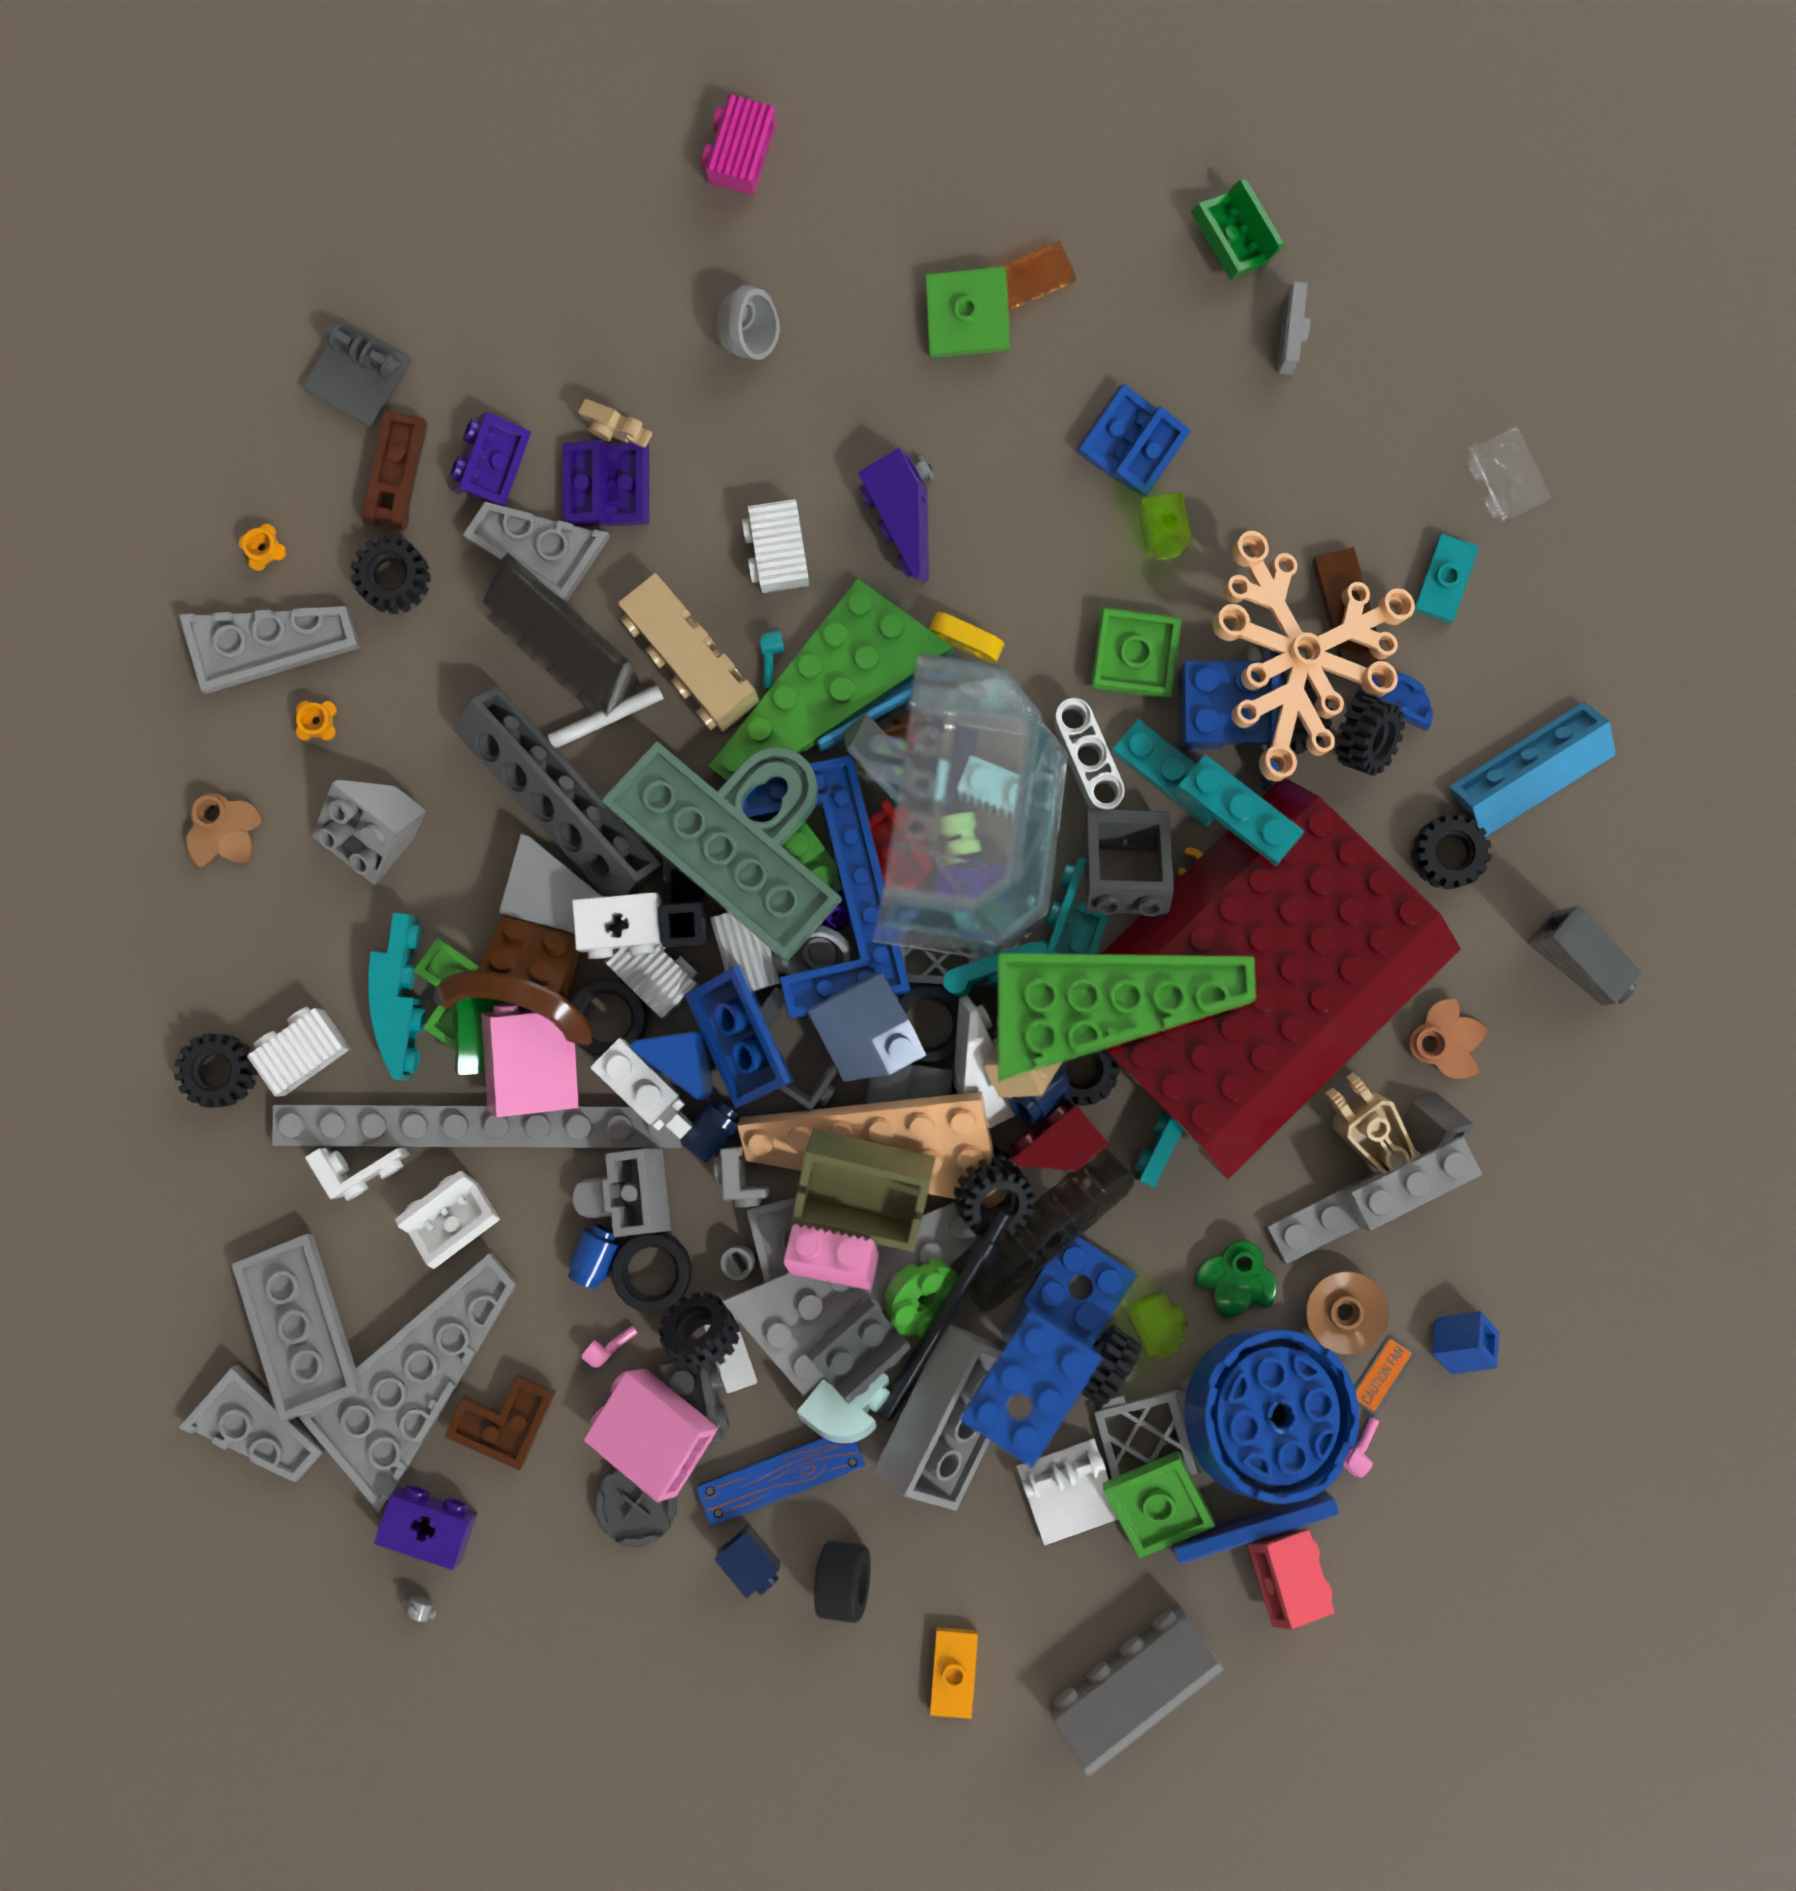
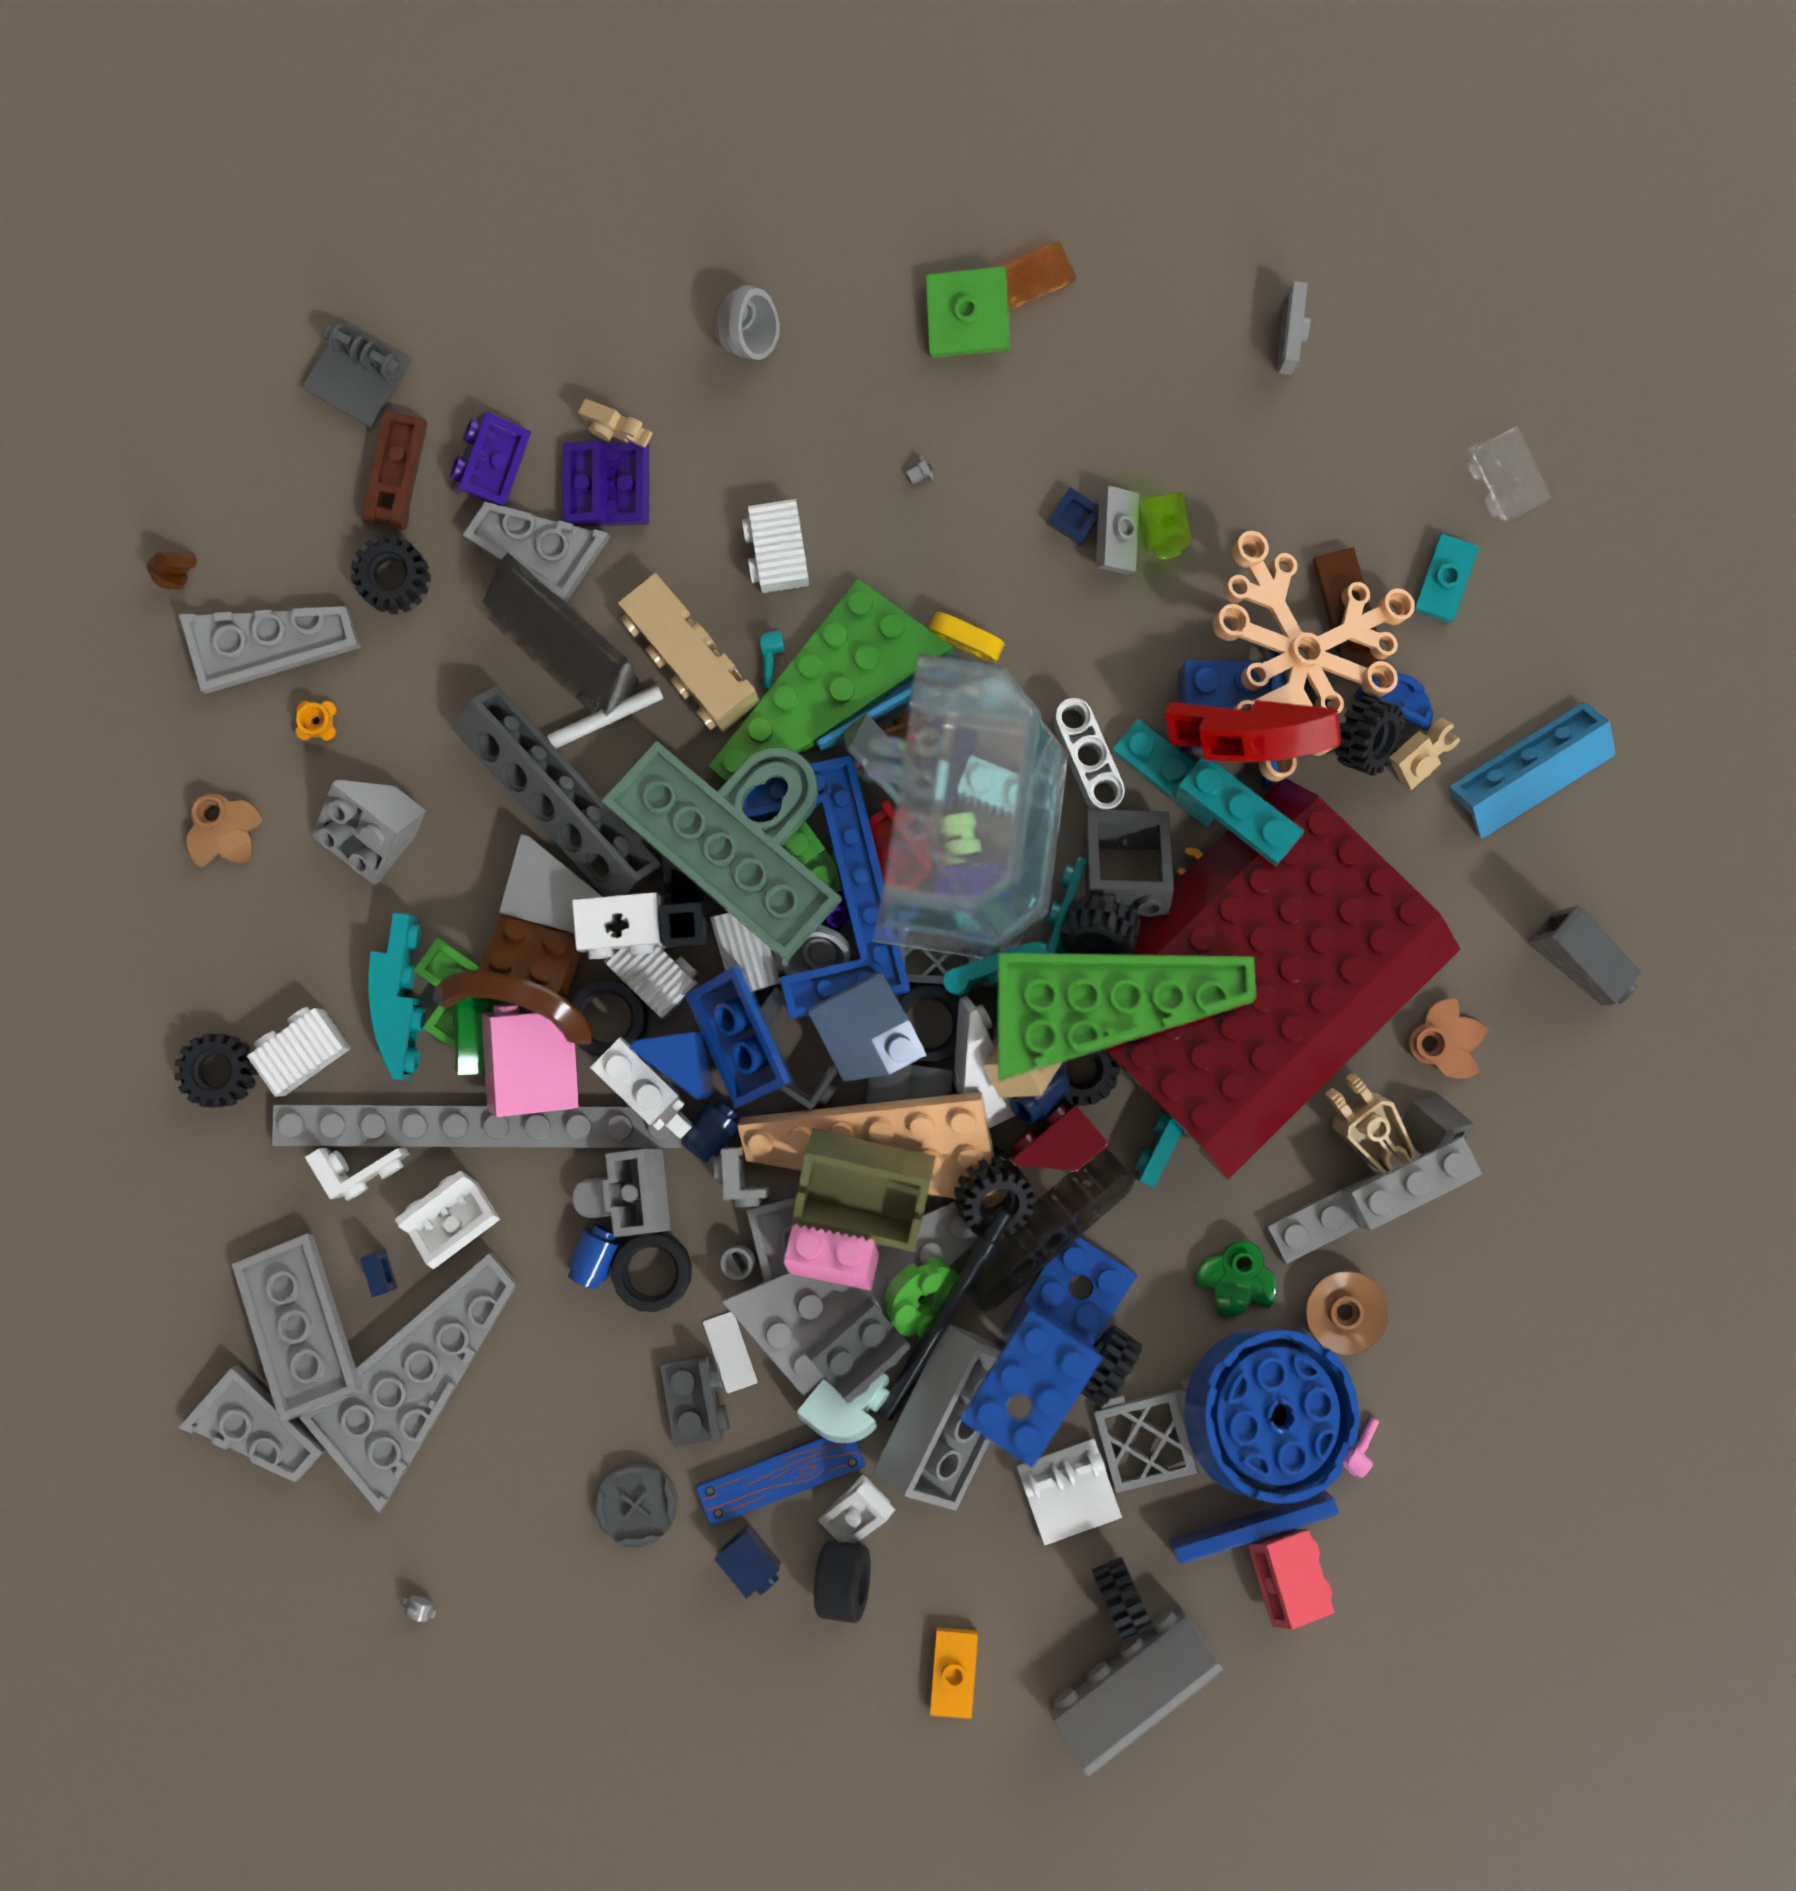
(171, 568): none -> reddish brown plate
(254, 538): light orange plate -> none
(378, 1273): none -> dark blue tile
(406, 1533): dark purple brick -> none
(503, 1434): reddish brown plate -> none
(597, 1355): bright pink hand -> none
(650, 1433): bright pink brick -> none
(710, 1346): black tyre -> none
(740, 144): dark pink brick -> none
(857, 1512): none -> white slope
(902, 502): dark purple slope -> none
(1074, 516): none -> dark blue tile
(1099, 927): none -> black tyre
(1117, 530): none -> light grey plate
(1122, 1599): none -> black tyre
(1133, 440): blue slope -> none
(1136, 653): bright green plate -> none
(1157, 1324): clear neon green brick -> none
(1158, 1504): bright green plate -> none
(1238, 230): green bracket -> none
(1262, 734): none -> red slope
(1384, 1375): orange sticker -> none
(1420, 753): none -> tan plate
(1466, 1342): blue panel -> none
(1475, 845): black tyre -> none

